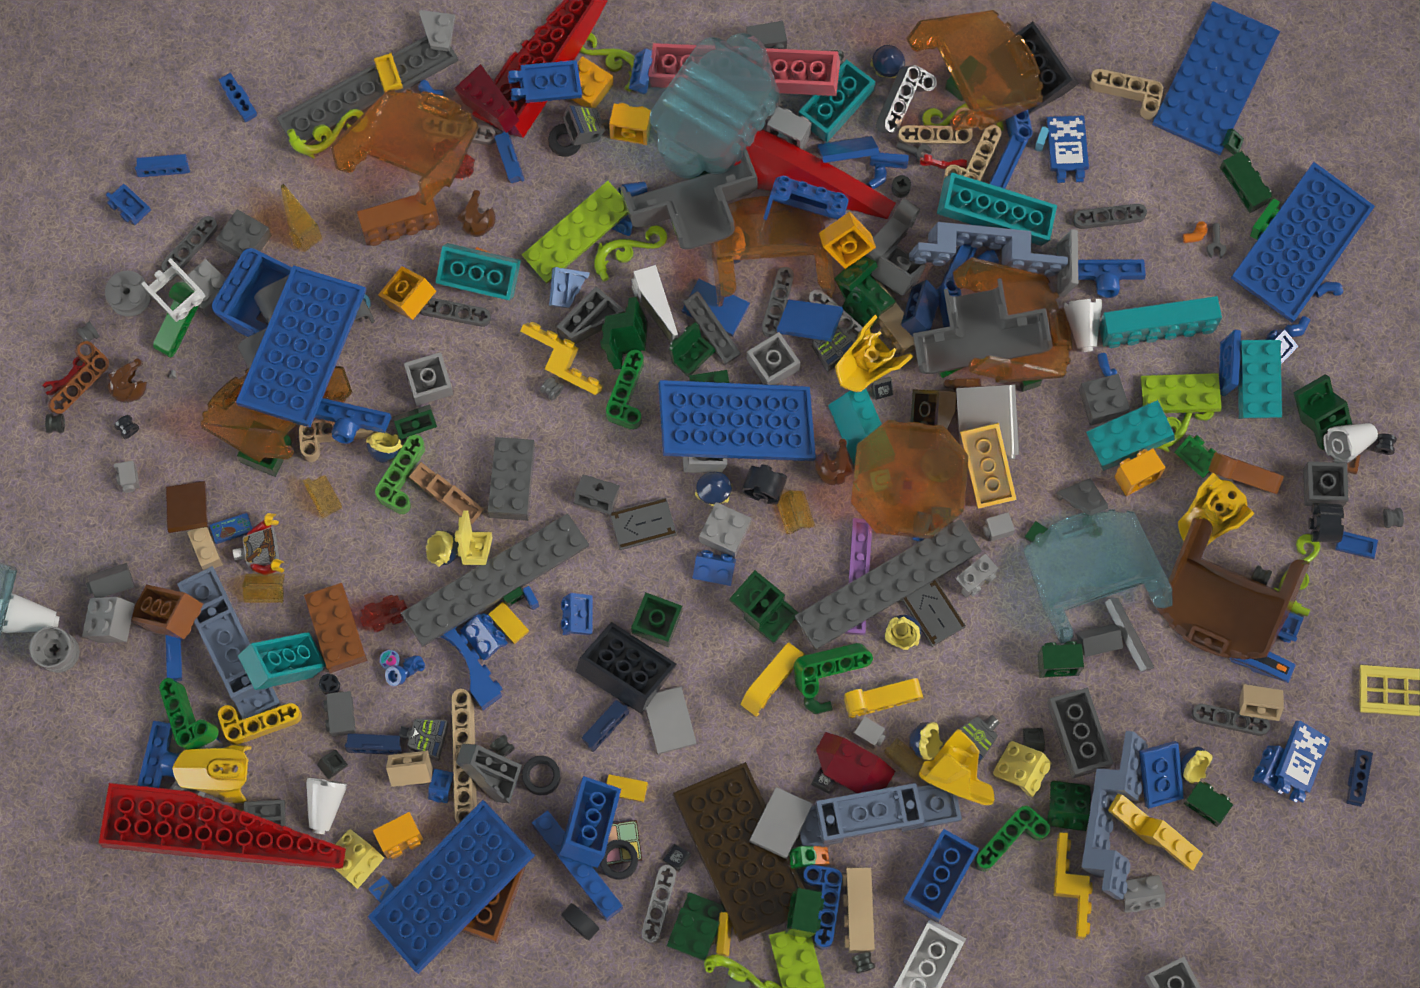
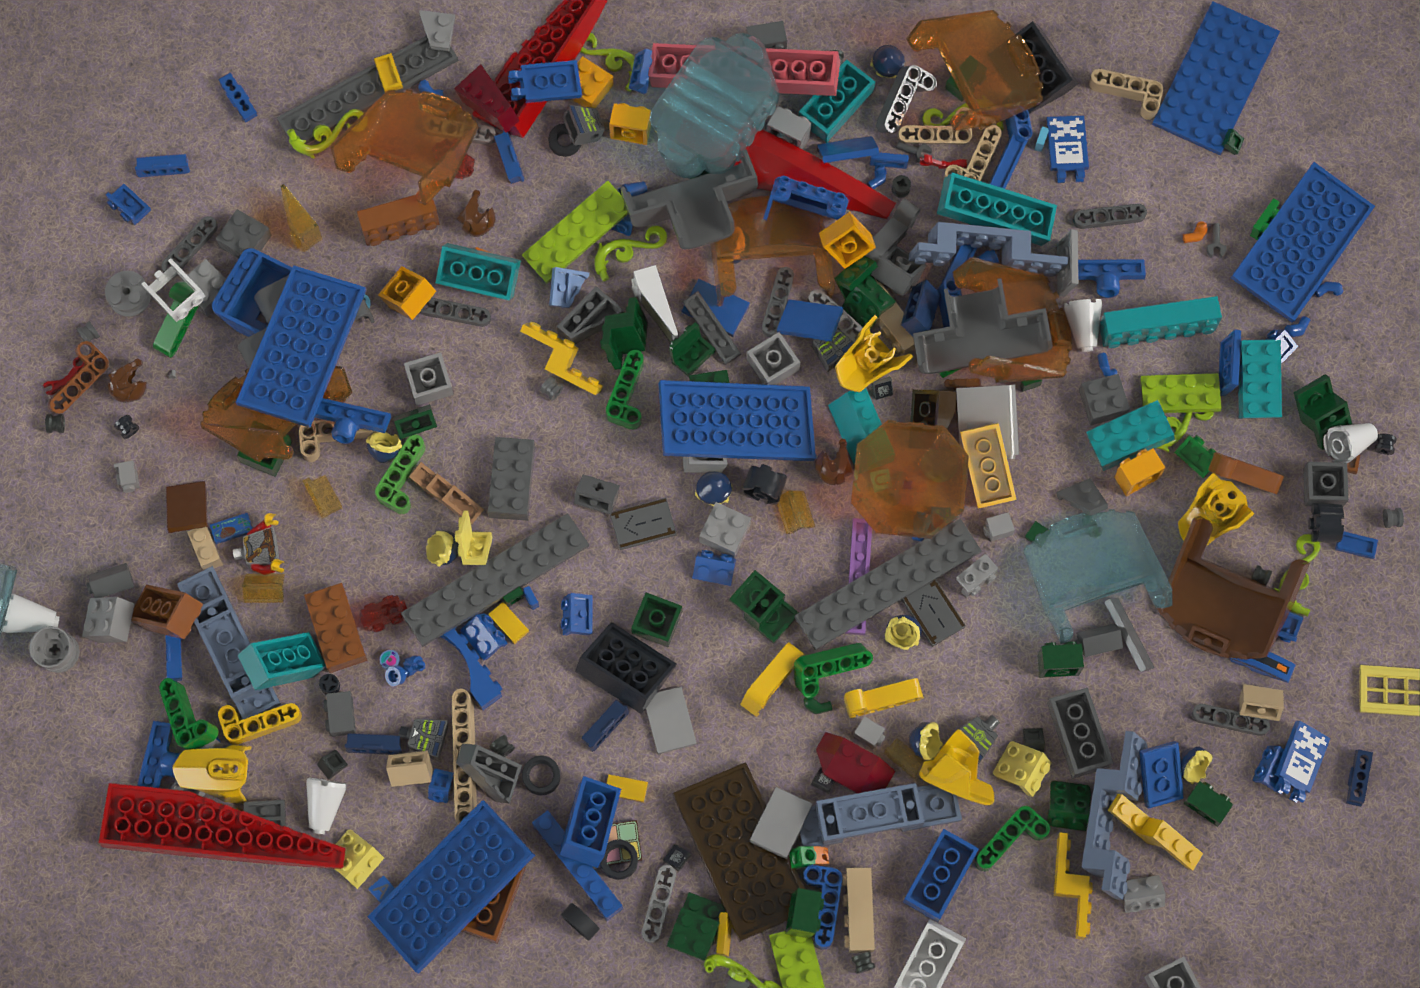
(398, 836): light orange brick -> none
(1246, 181): dark green brick -> none

